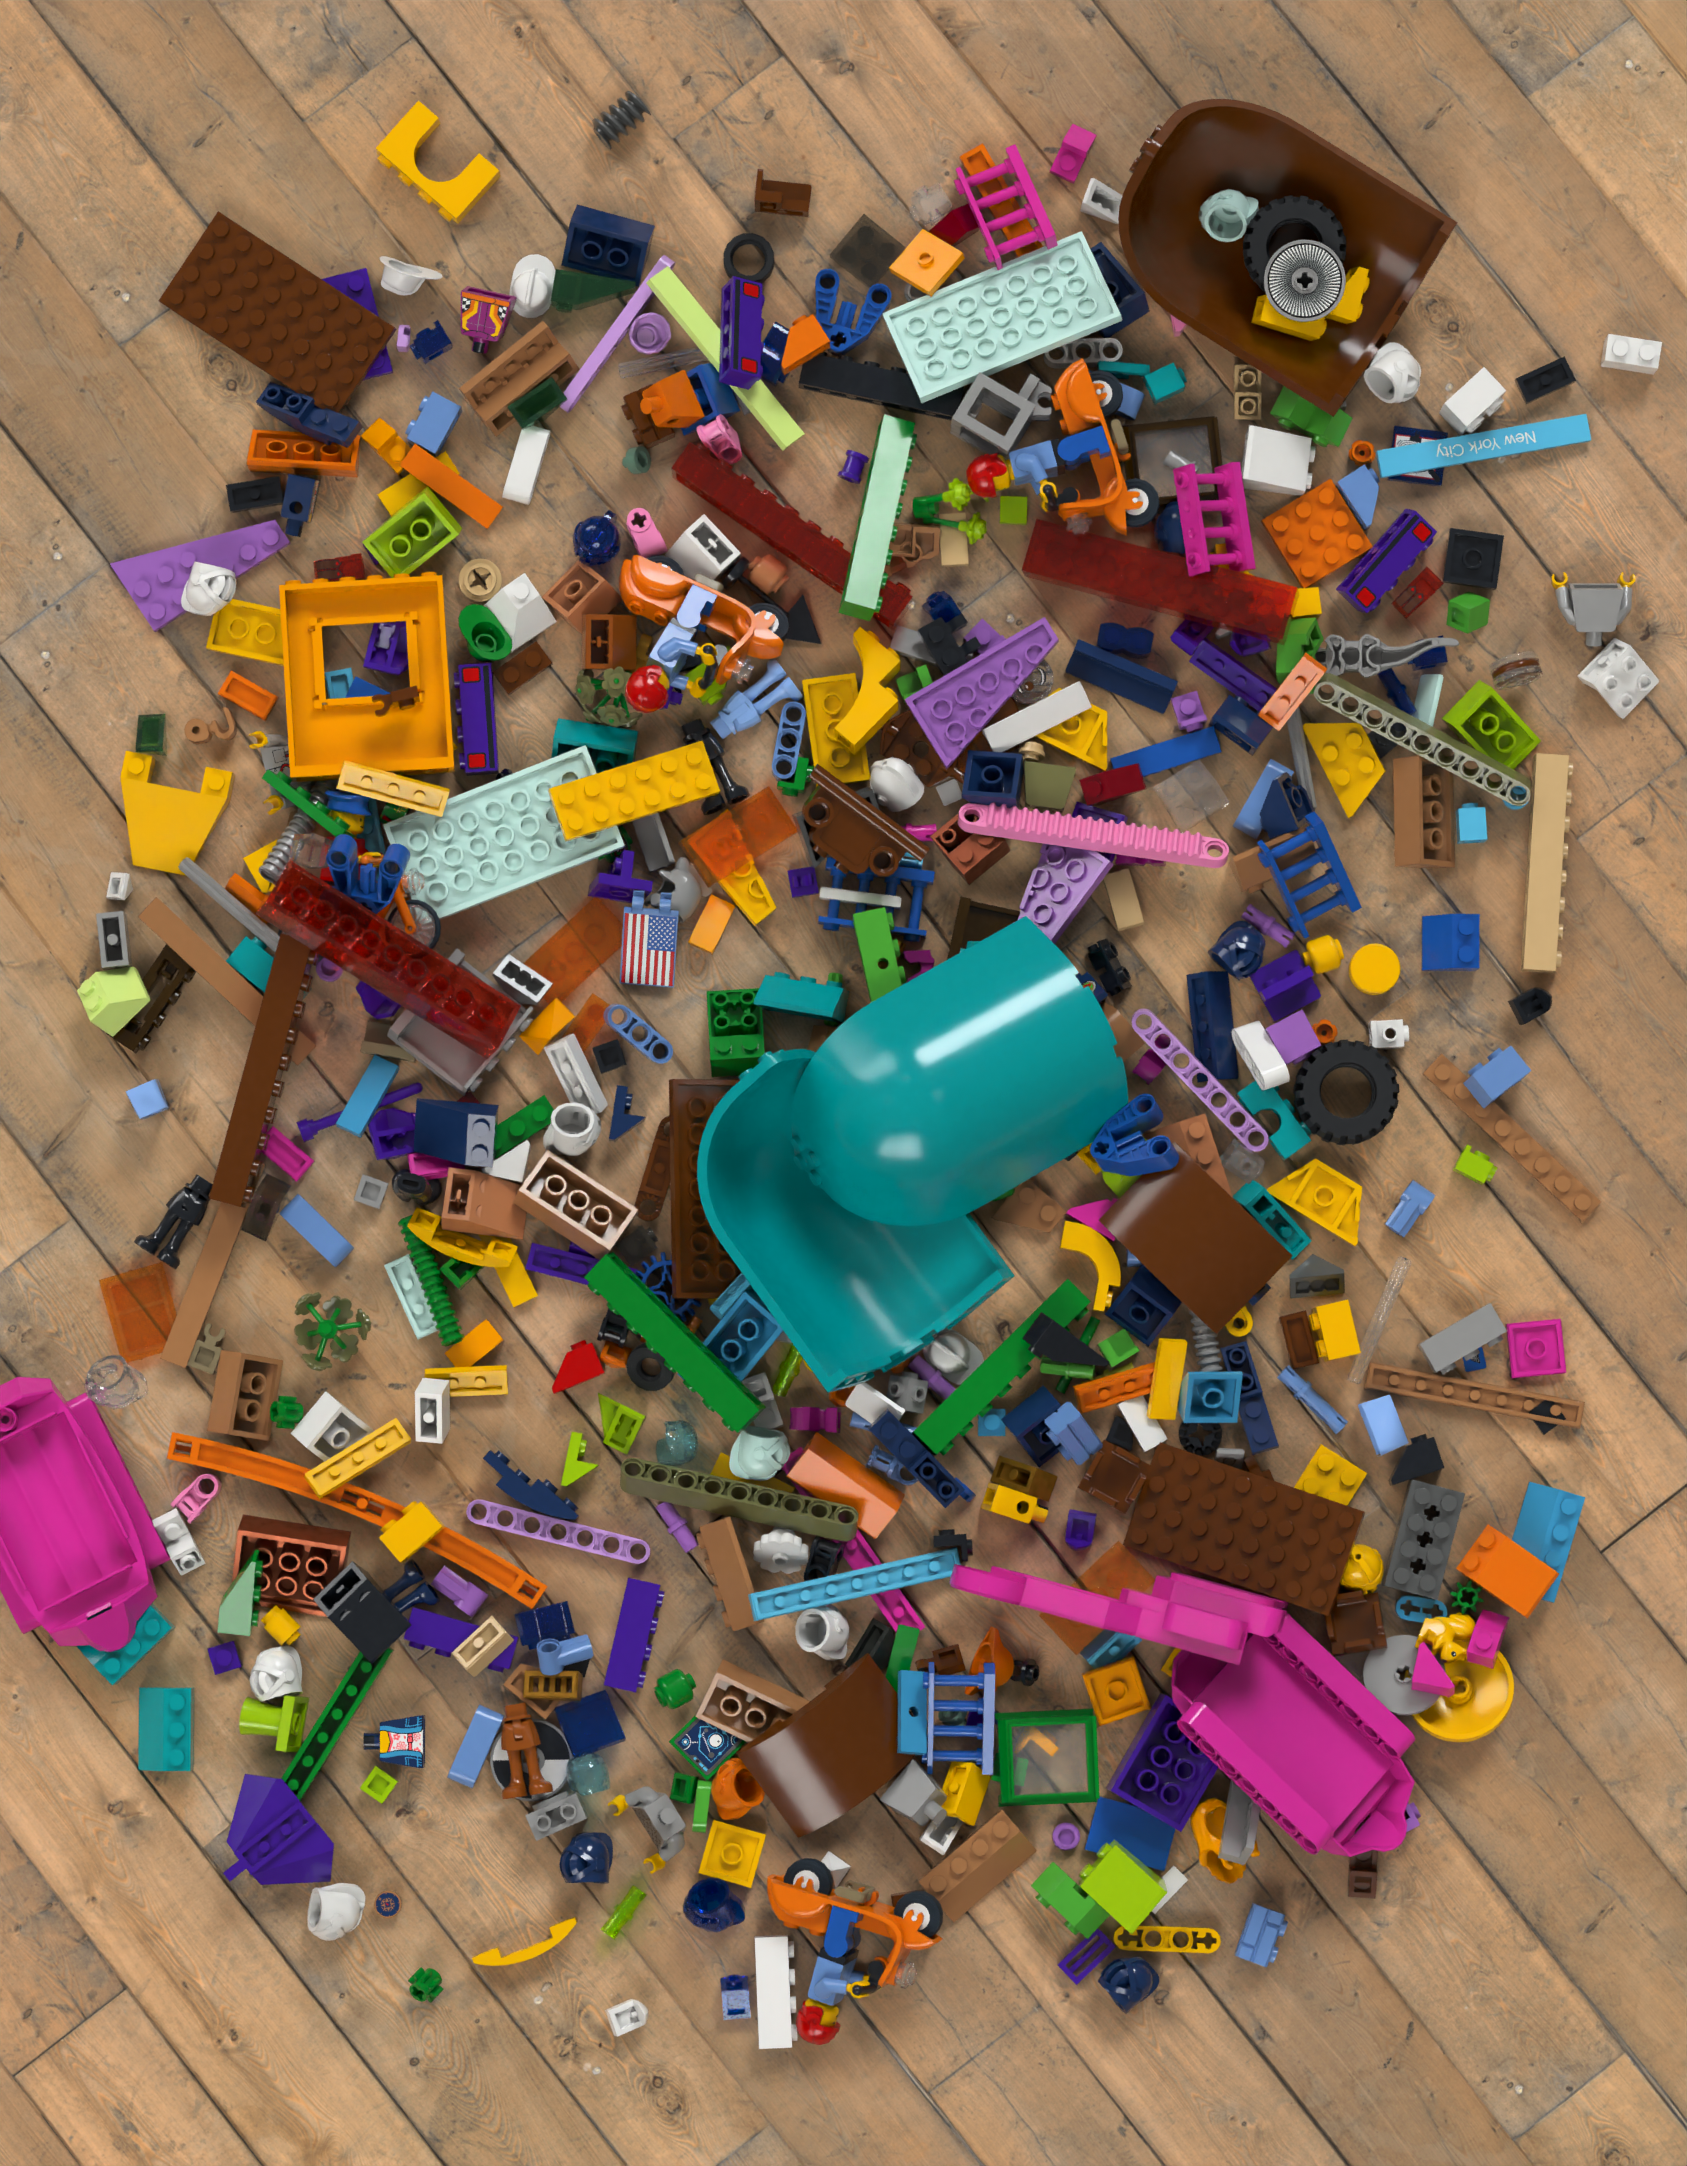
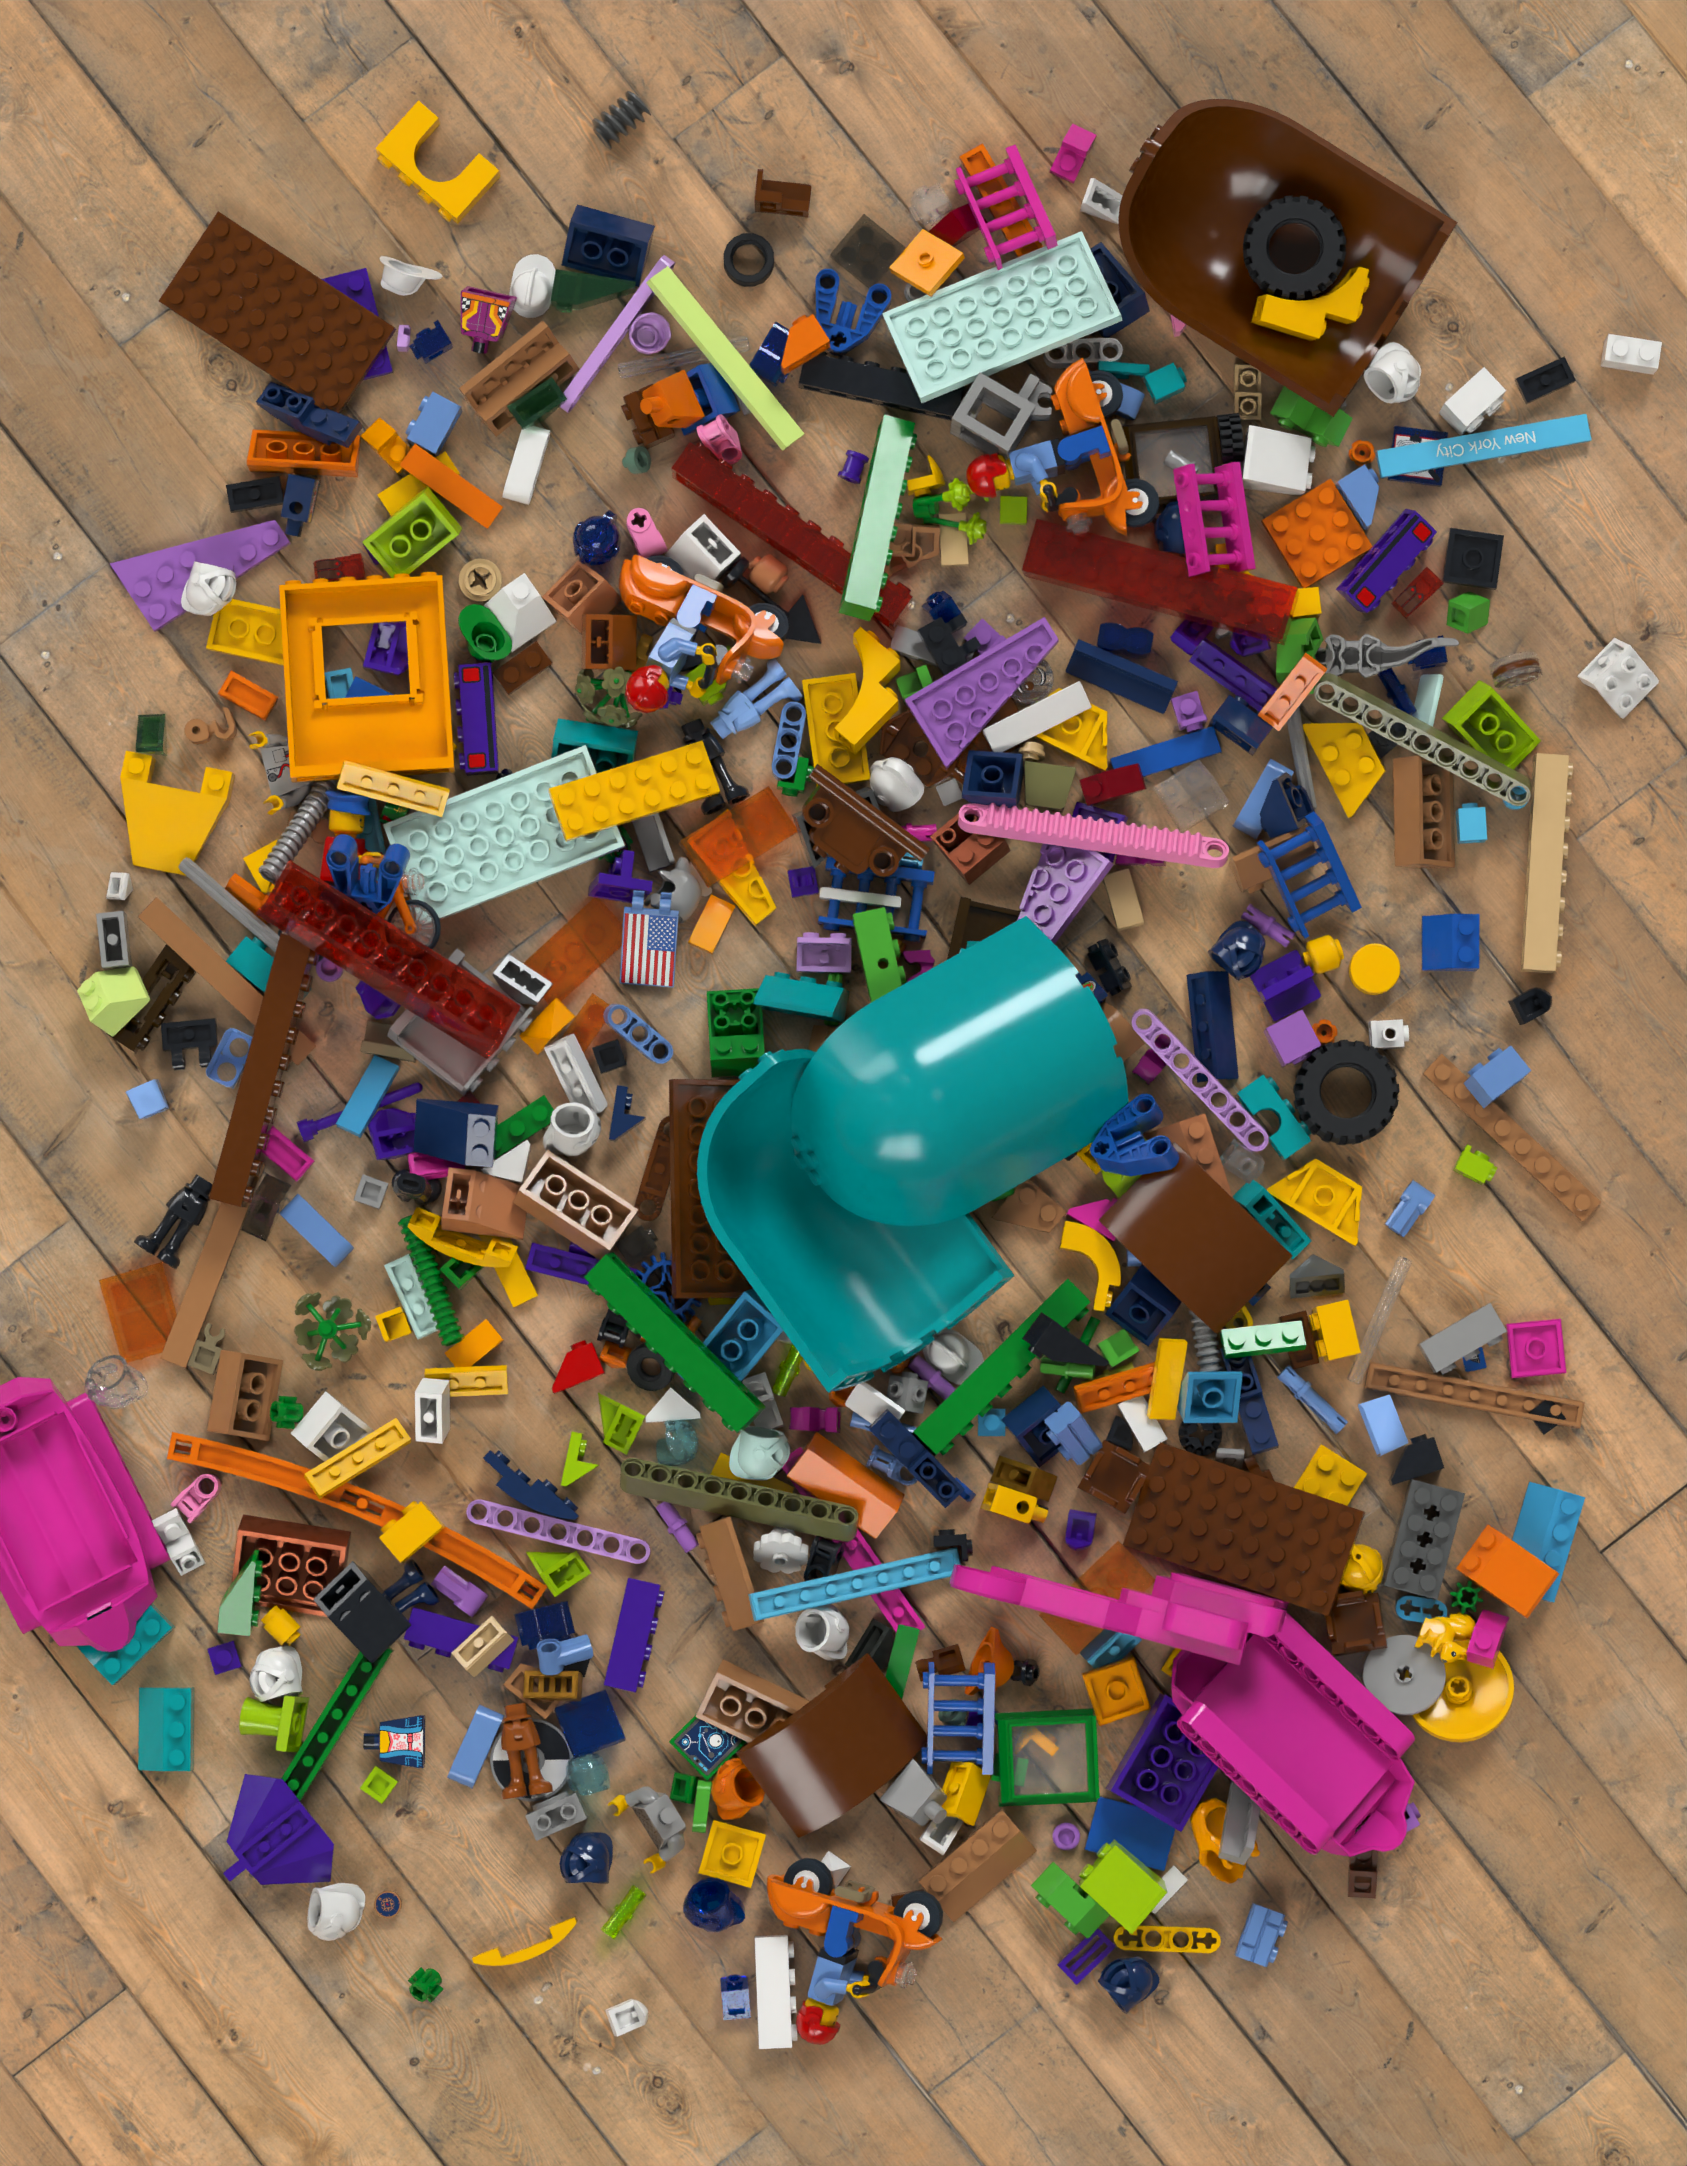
(189, 1035): none -> black plate
(218, 1058): none -> light blue piece
(301, 799): green plate -> none
(310, 850): clear panel -> none
(393, 1324): none -> yellow panel
(401, 698): reddish brown plate -> none
(559, 1569): none -> lime slope
(672, 1408): none -> white slope
(674, 1689): green head -> none
(730, 1296): medium azure slope -> none
(741, 333): dark purple brick -> none
(824, 954): none -> lavender bracket
(912, 1730): dark azure tile -> none
(923, 485): none -> yellow plate
(1227, 214): light aqua helmet -> none
(1231, 438): none -> black tyre
(1260, 1055): white beam -> none
(1263, 1339): none -> plate
(1319, 264): piece -> none
(1429, 1674): dark pink slope -> none
(1594, 606): light grey torso -> none

